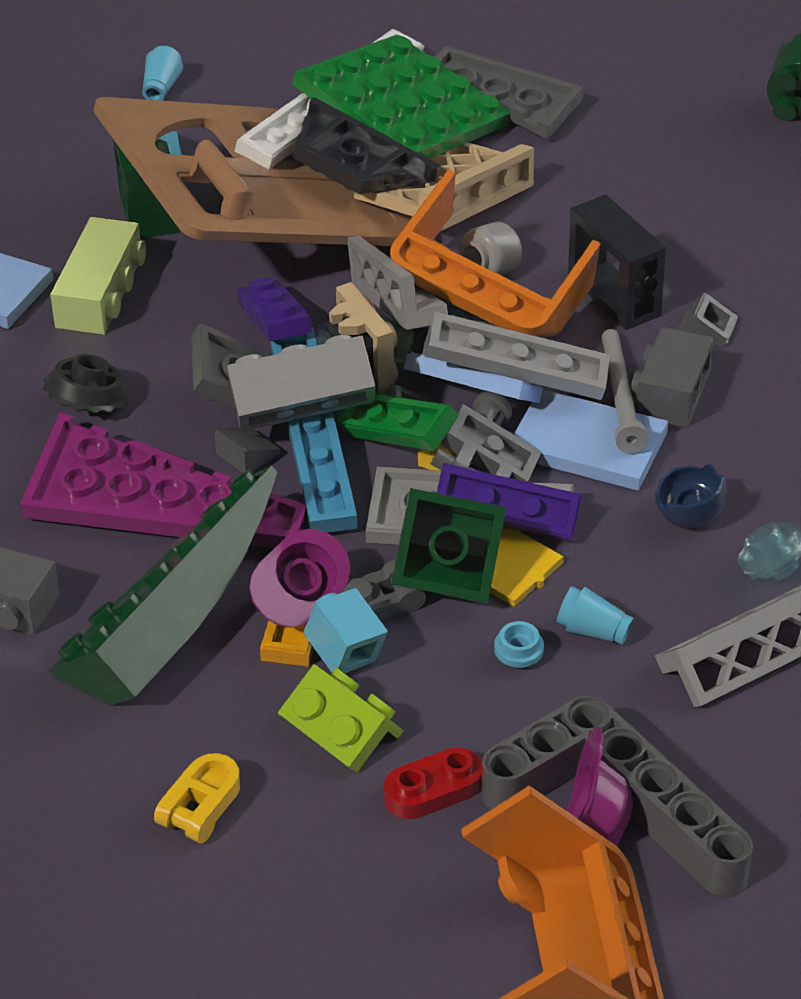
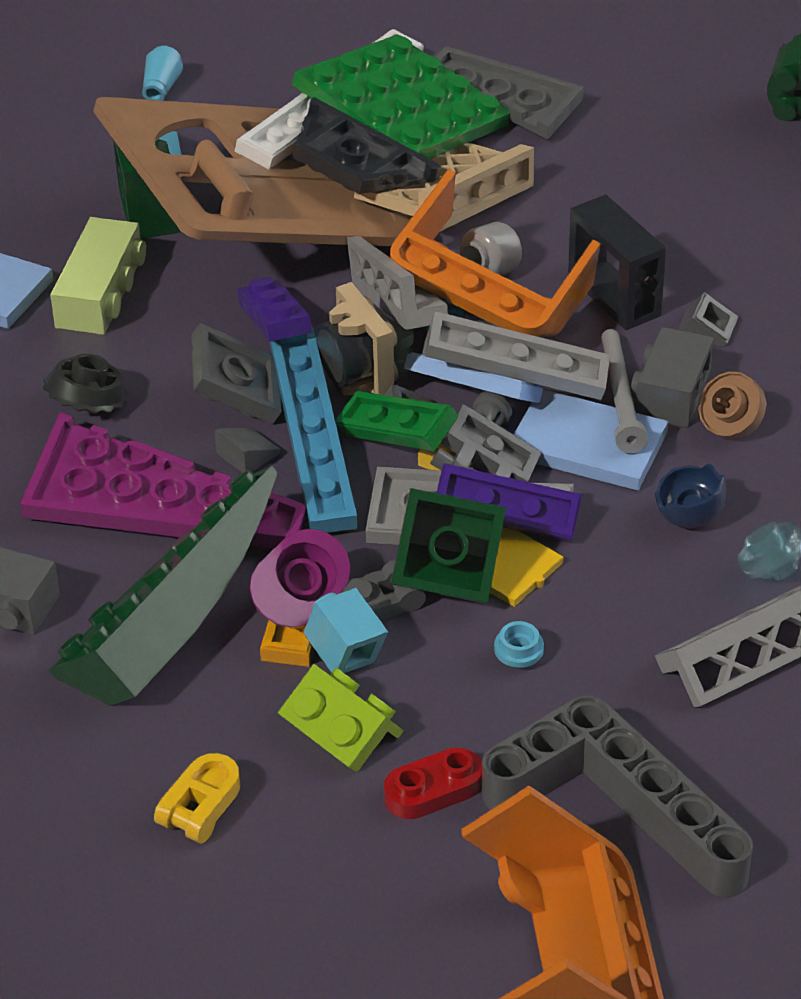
(301, 382): light grey brick -> none
(593, 616): medium azure cone -> none
(599, 793): magenta piece -> none
(732, 405): none -> medium nougat plate

